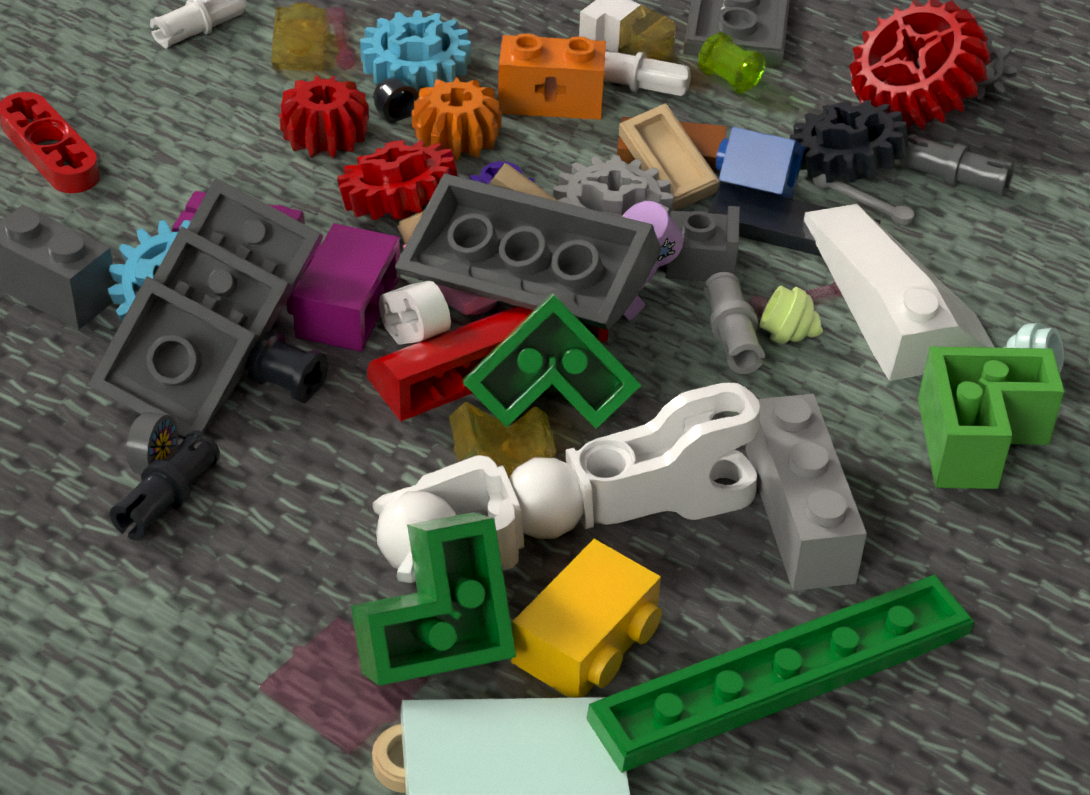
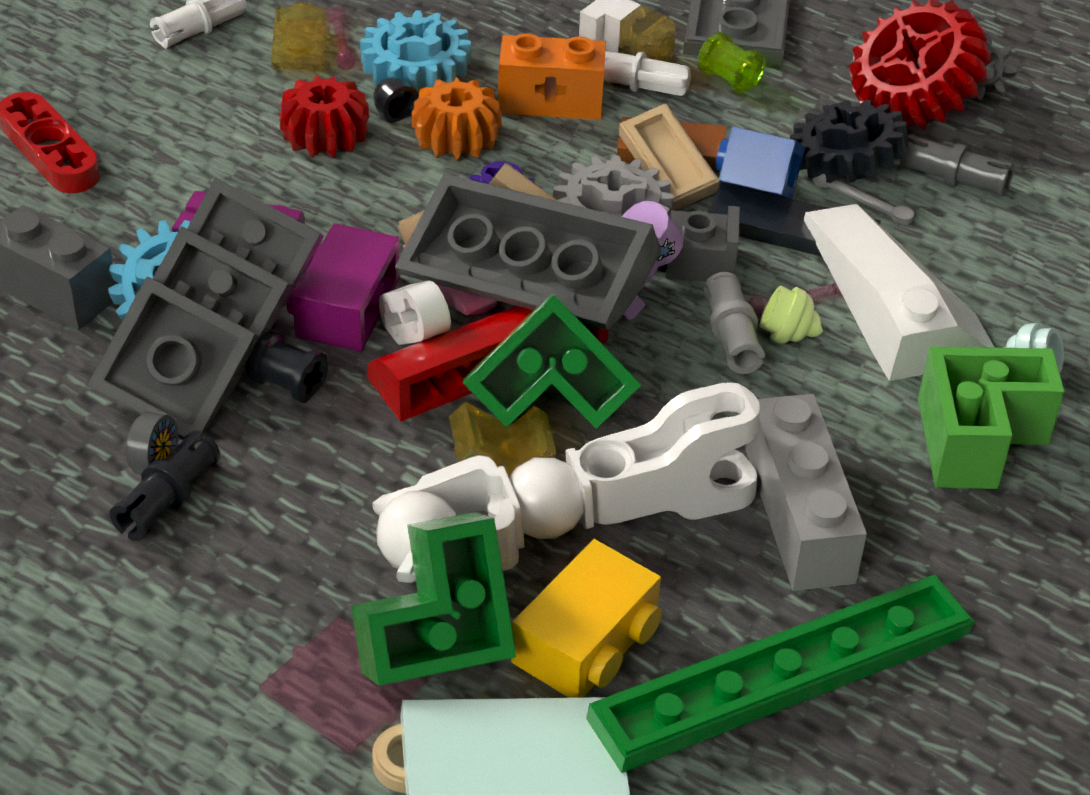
(395, 179): red gear -> none

